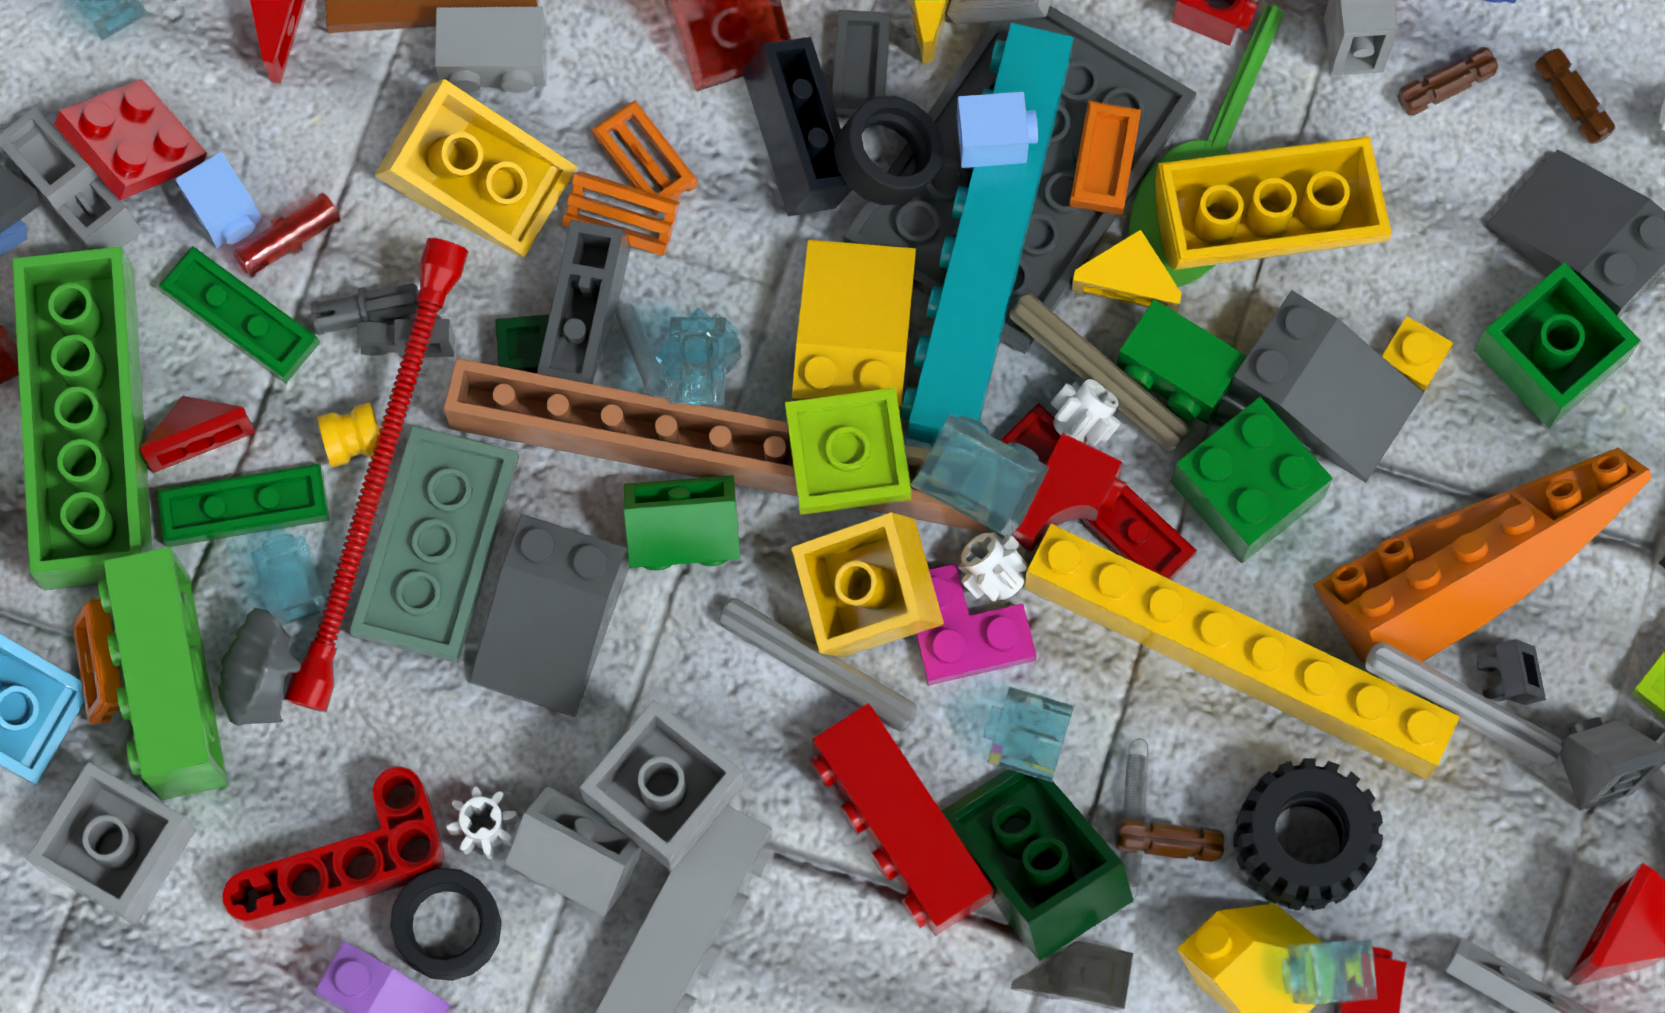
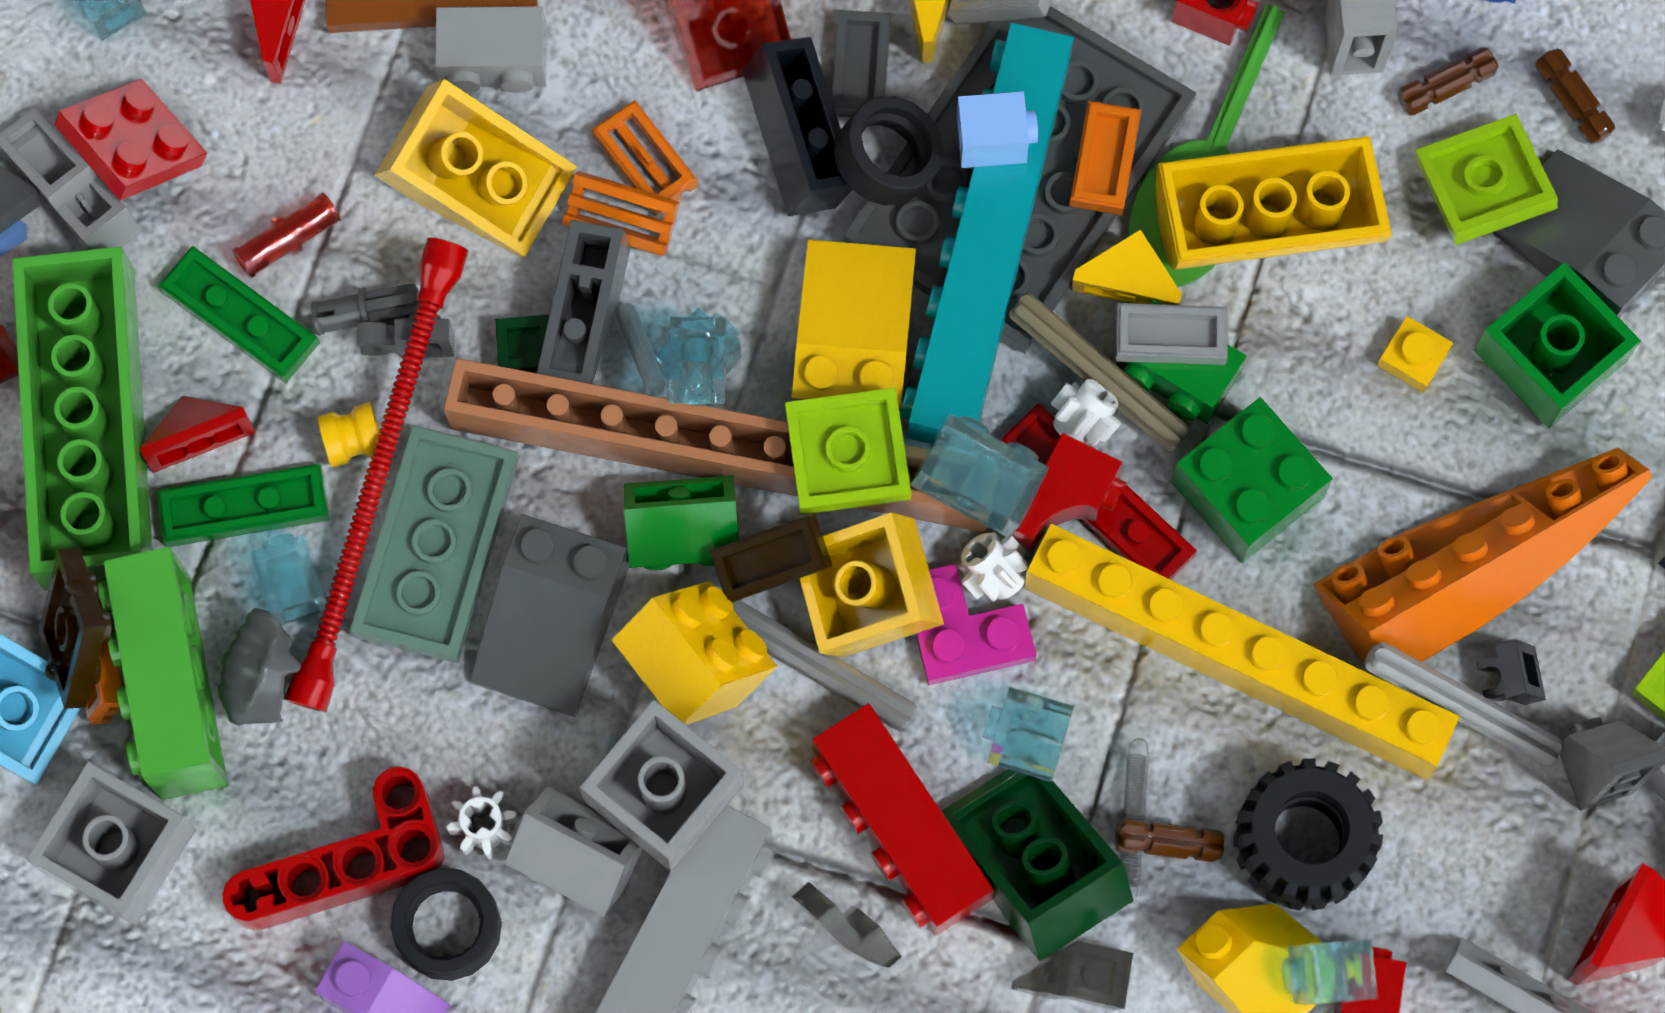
(73, 628): none -> dark brown plate
(219, 201): light blue brick -> none
(695, 652): none -> yellow brick
(771, 558): none -> dark brown tile
(855, 932): none -> clear smoke slope
(1171, 334): none -> light grey tile
(1326, 386): dark grey slope -> none
(1486, 179): none -> lime plate

